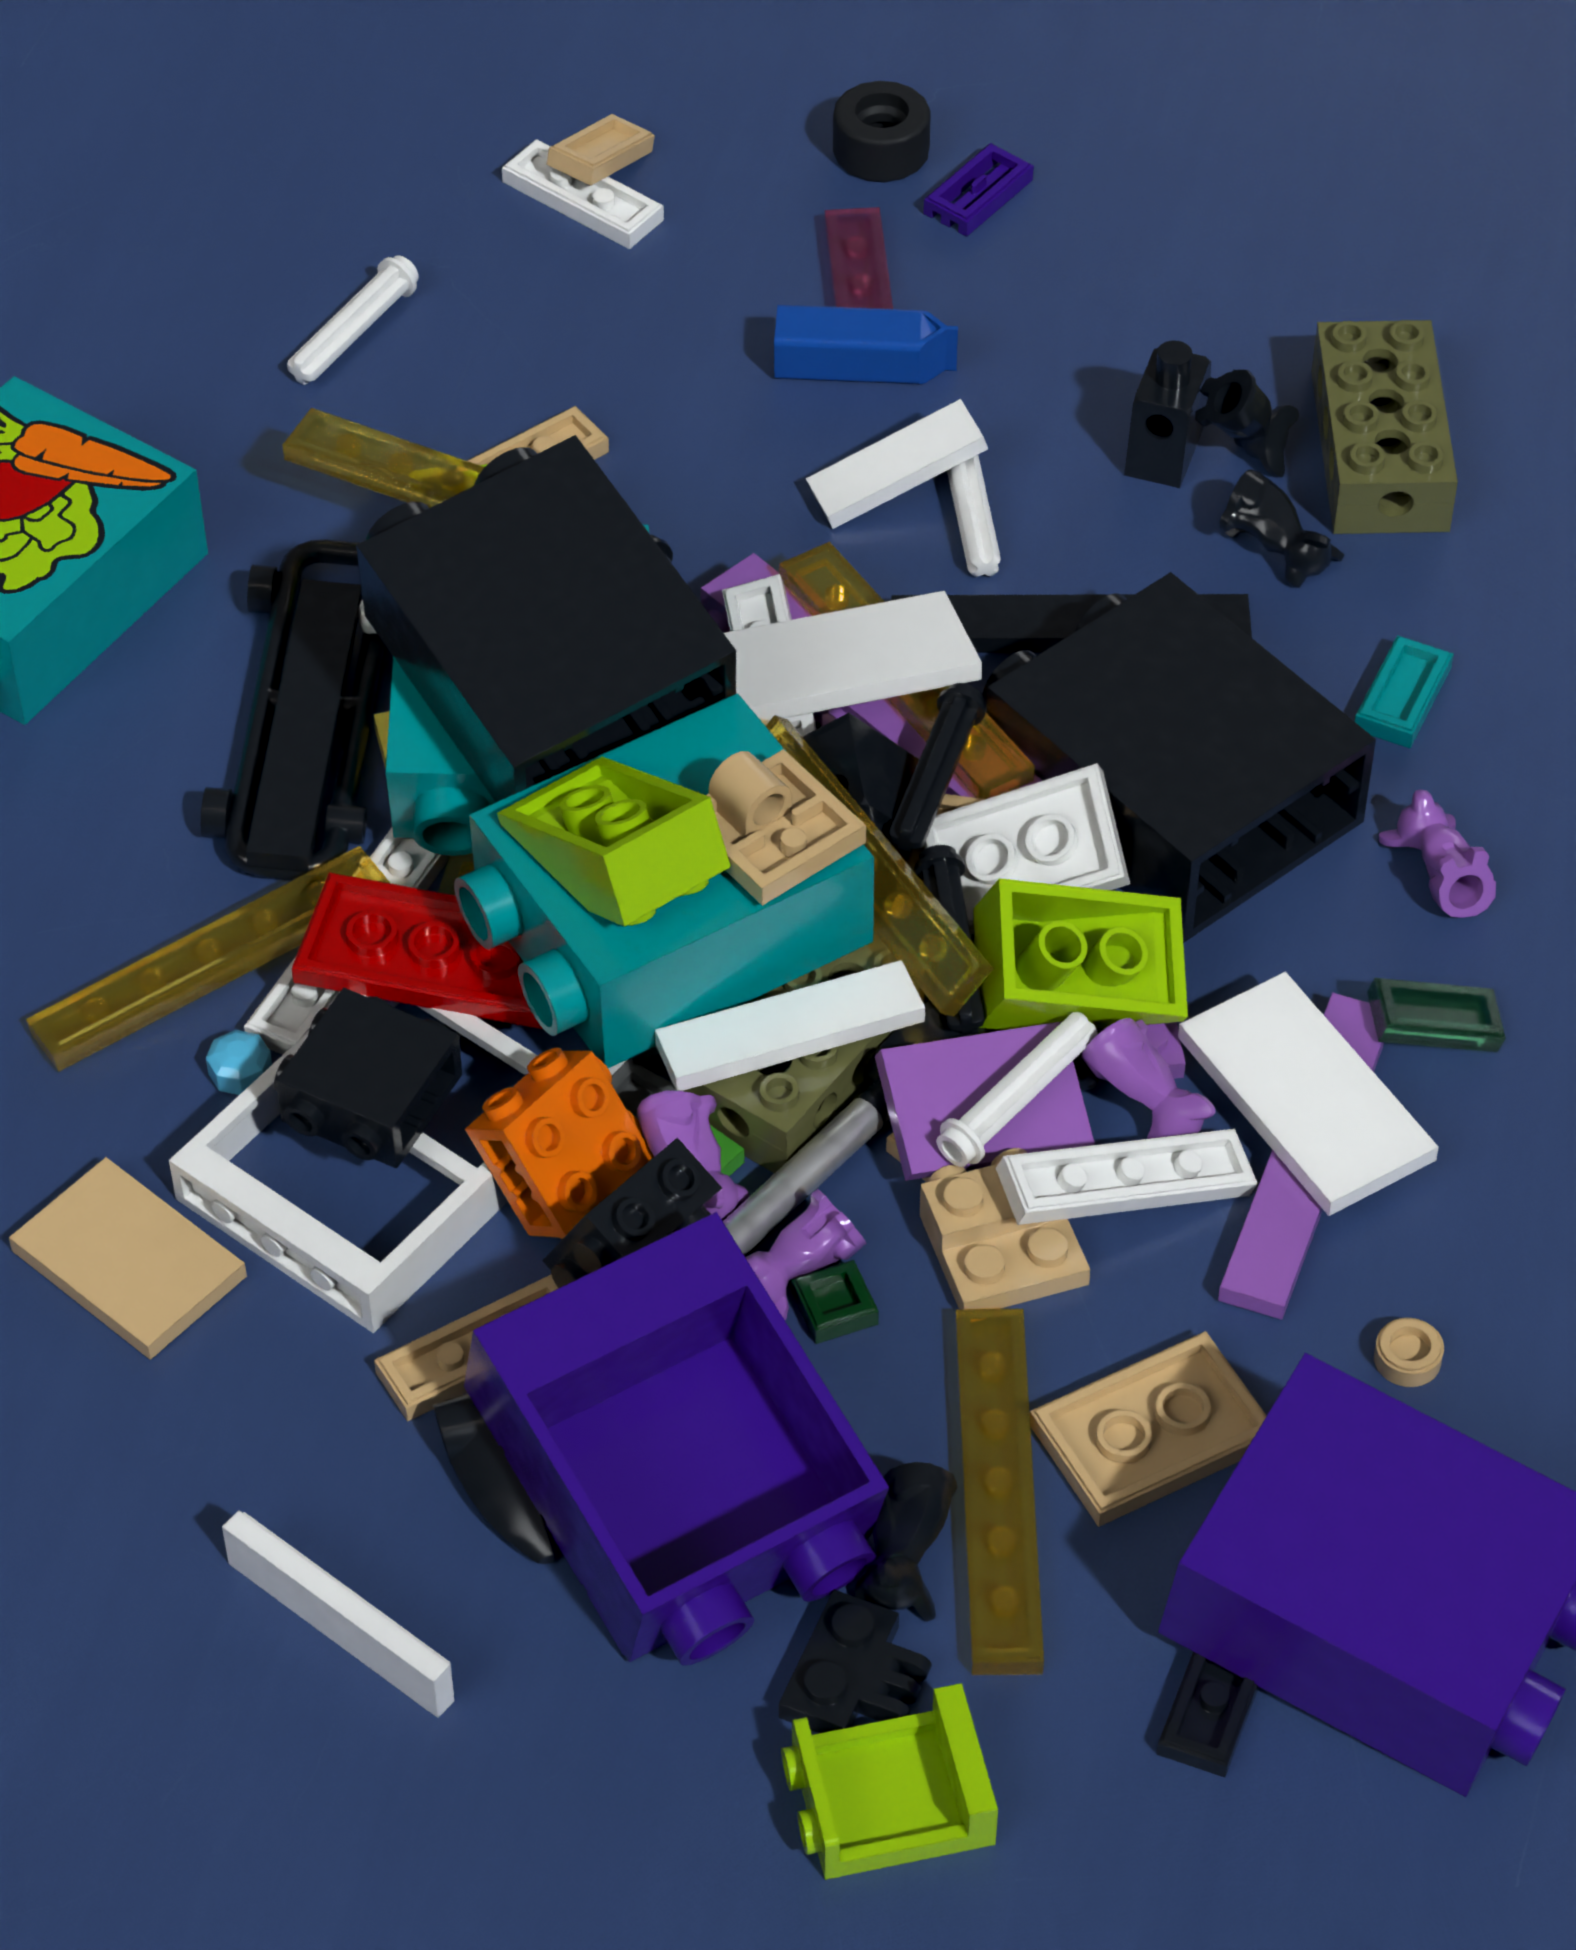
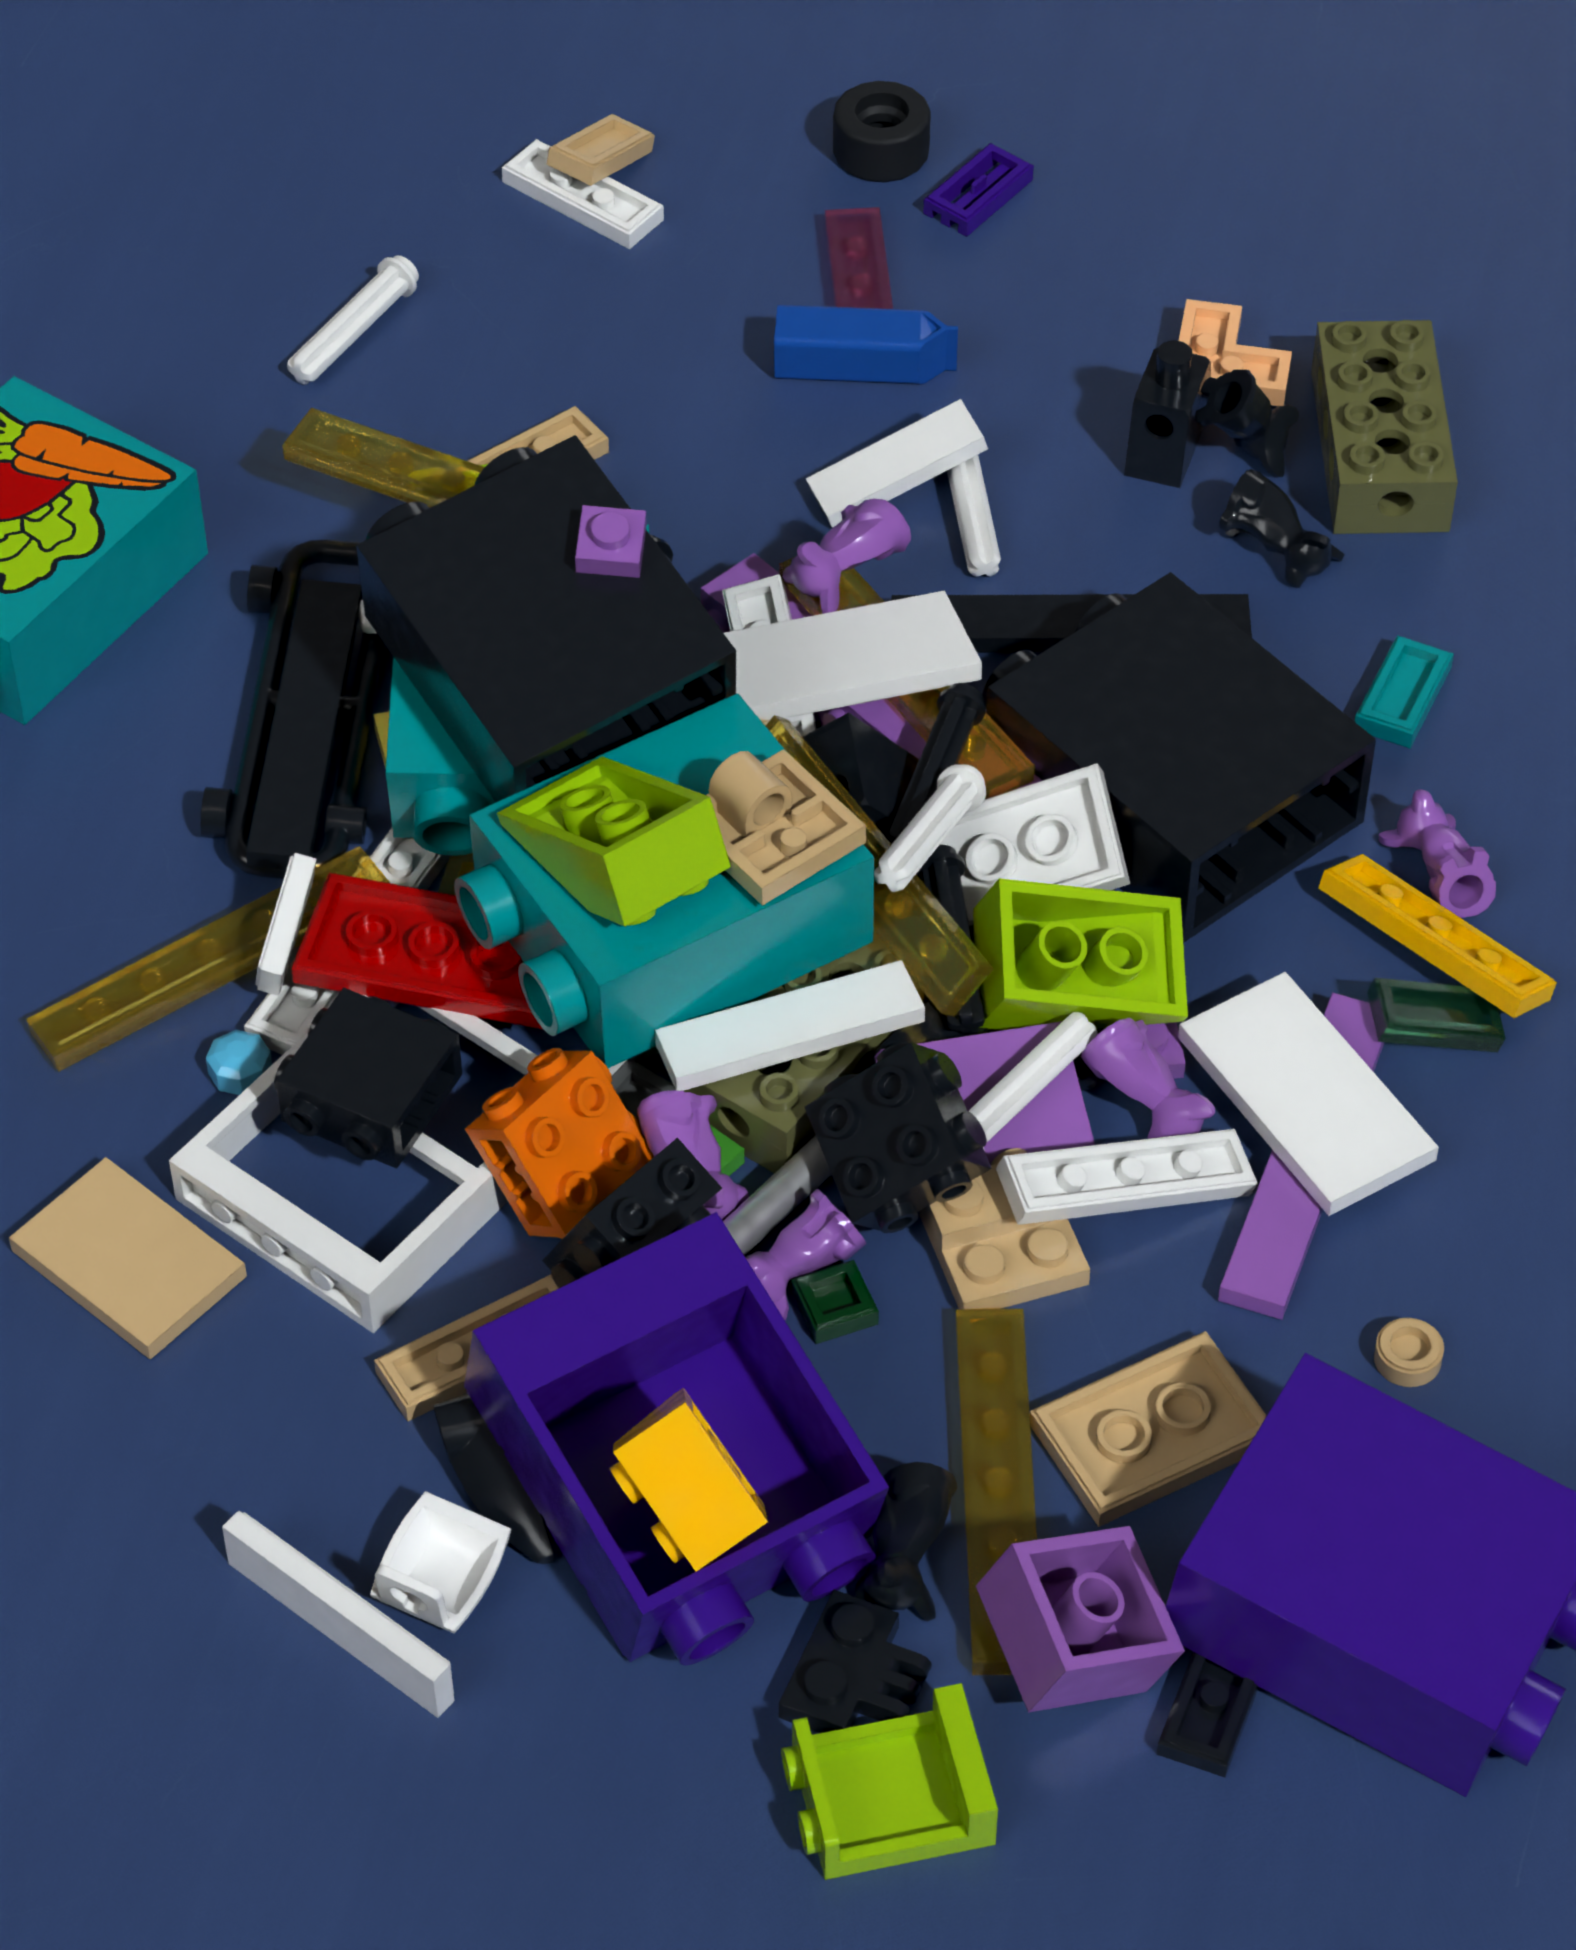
(285, 924): none -> white tile
(440, 1562): none -> white piece
(611, 541): none -> medium lavender plate
(687, 1482): none -> yellow slope
(865, 533): none -> medium lavender animal
(899, 1137): none -> black brick
(958, 791): none -> white axle
(1079, 1618): none -> medium lavender brick
(1213, 332): none -> light nougat plate
(1438, 935): none -> yellow tile

